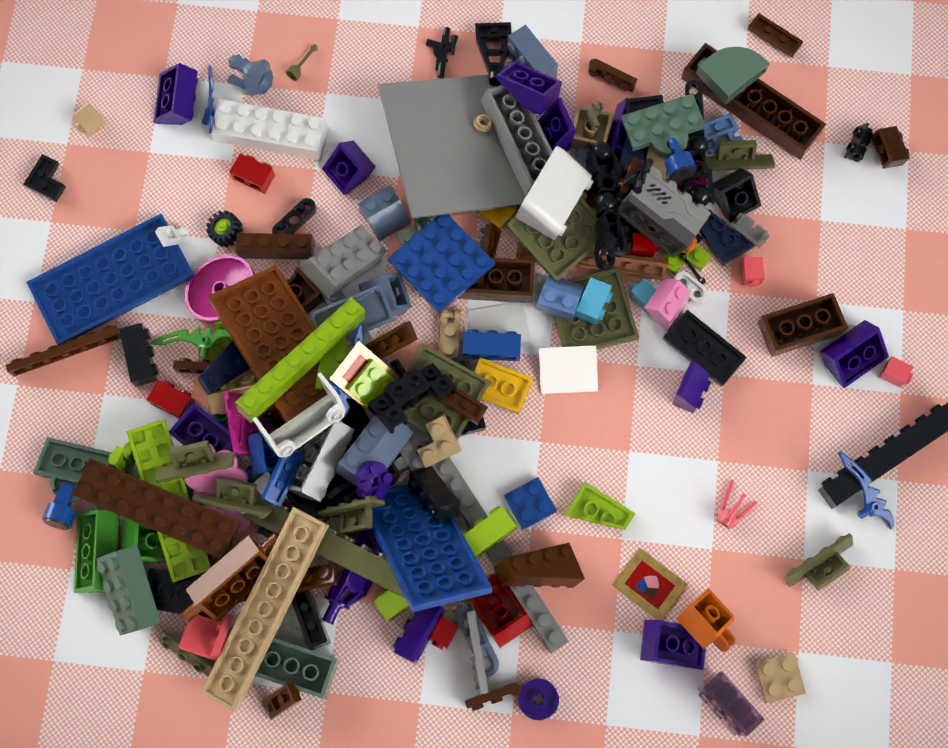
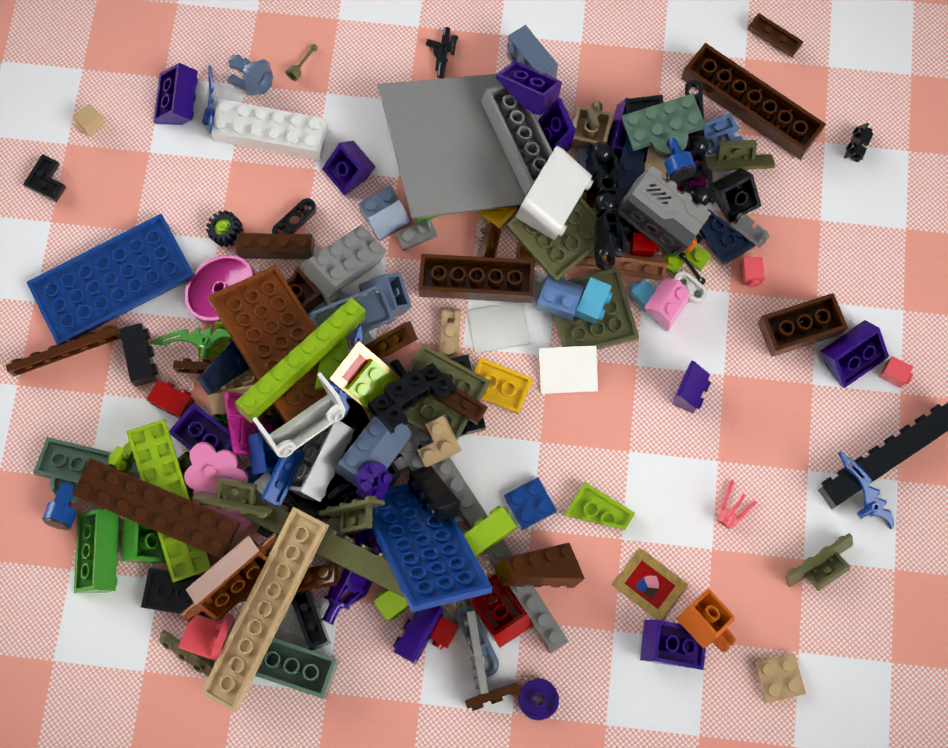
(128, 590): sand green brick -> none
(170, 236): white plate -> none
(193, 460): olive bracket -> none
(252, 173): red brick -> none
(282, 700): reddish brown plate -> none
(441, 262): blue plate -> none
(485, 119): tan plate -> none
(492, 345): blue brick -> none
(493, 32): black plate -> none
(612, 75): reddish brown plate -> none
(630, 169): reddish brown plate -> none
(639, 177): black piece -> none
(705, 347): black plate -> none
(730, 704): clear purple brick -> none
(731, 71): sand green brick -> none
(890, 147): reddish brown brick -> none

